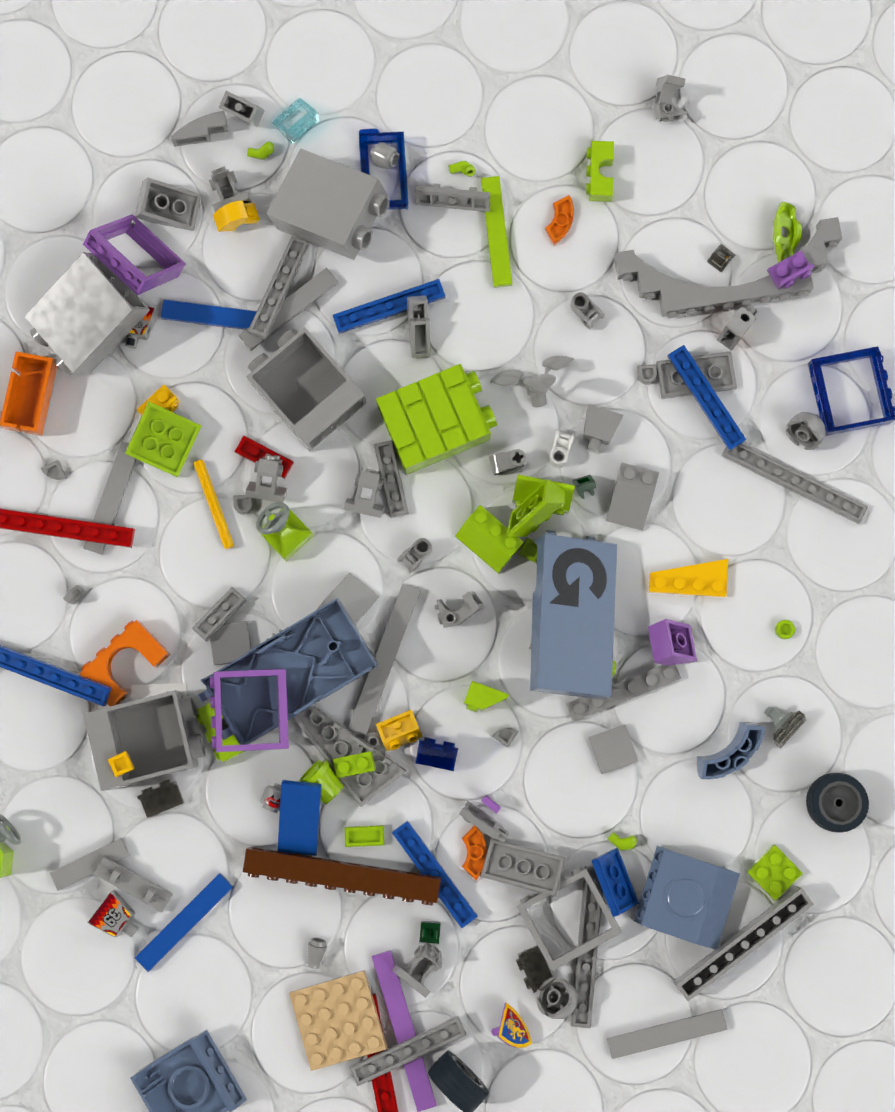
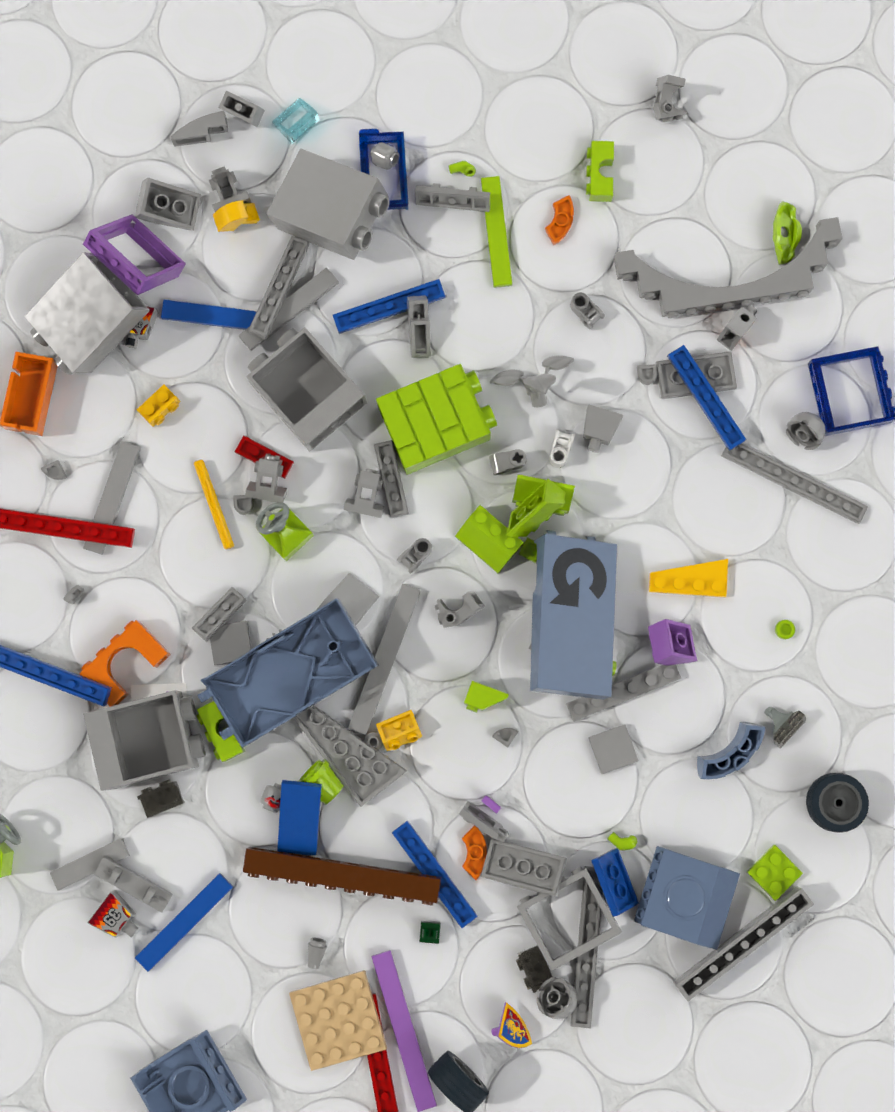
(121, 764): yellow tile -> none
(163, 439): lime plate -> none
(216, 721): medium lavender window -> none
(261, 153): lime arm -> none
(354, 764): lime plate -> none
(364, 836): lime tile -> none
(407, 1050): light grey tile -> none
(412, 976): light grey tile -> none
(436, 754): clear blue slope -> none
(584, 484): dark green tile -> none
(632, 496): light grey slope -> none
(667, 1033): light grey tile -> none
(721, 258): clear smoke slope -> none
(789, 270): medium lavender bracket -> none

